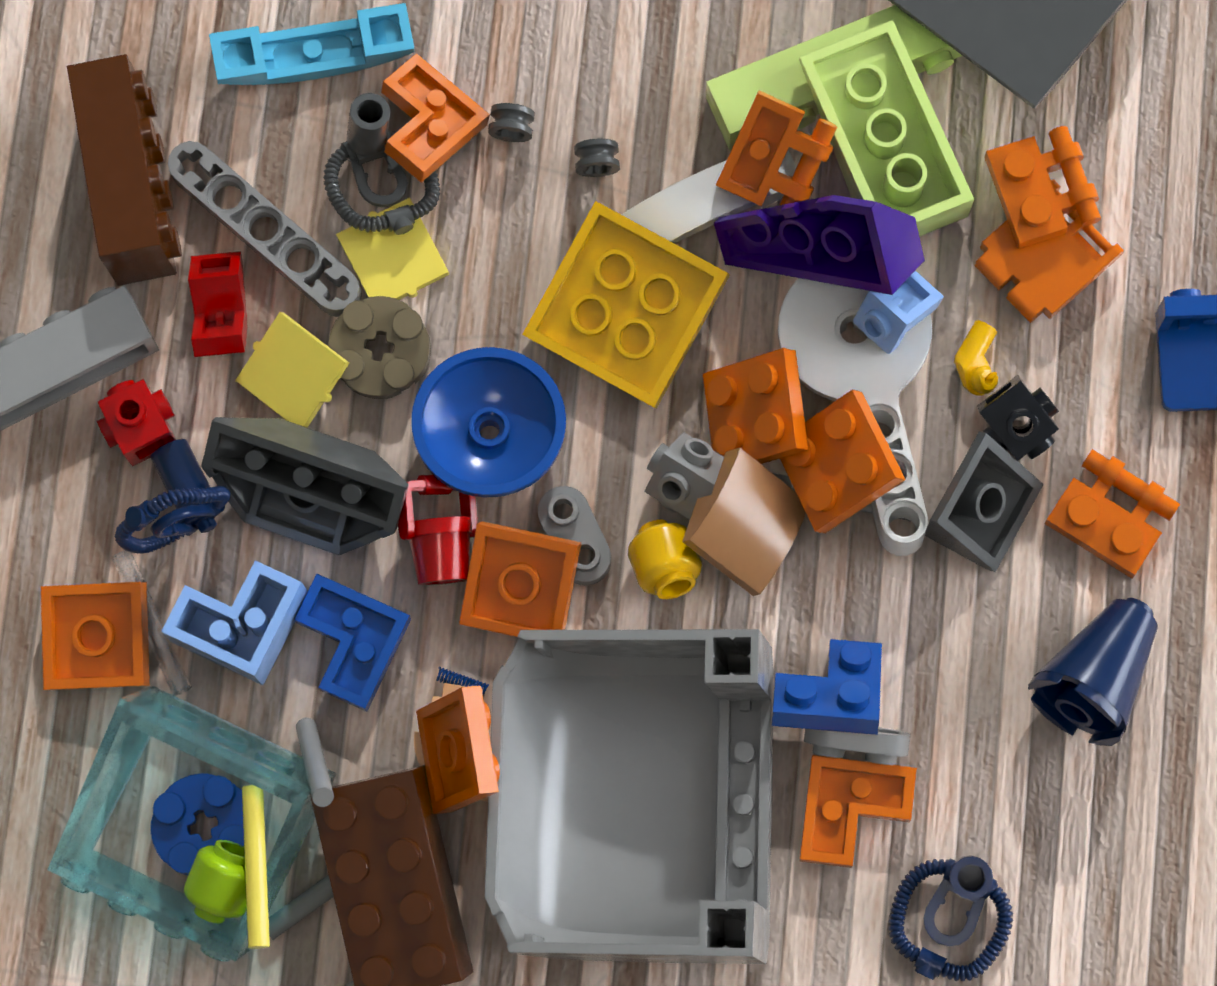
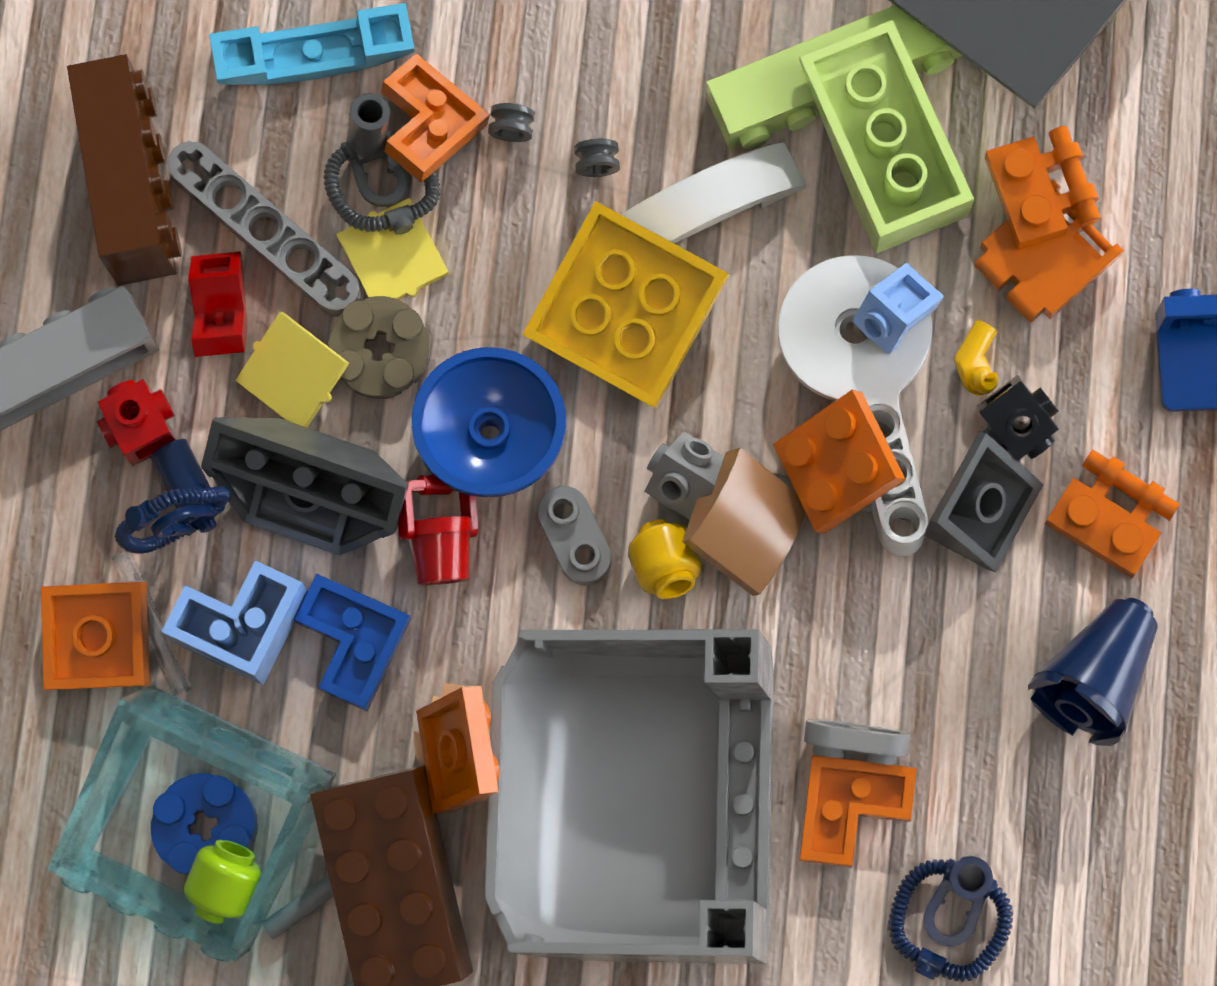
(255, 867): light yellow bar -> none
(314, 762): light grey bar -> none
(455, 675): blue leg -> none
(518, 580): orange plate -> none
(757, 407): orange plate -> none
(762, 147): orange plate -> none
(826, 242): dark purple wedge -> none
(841, 701): blue plate -> none

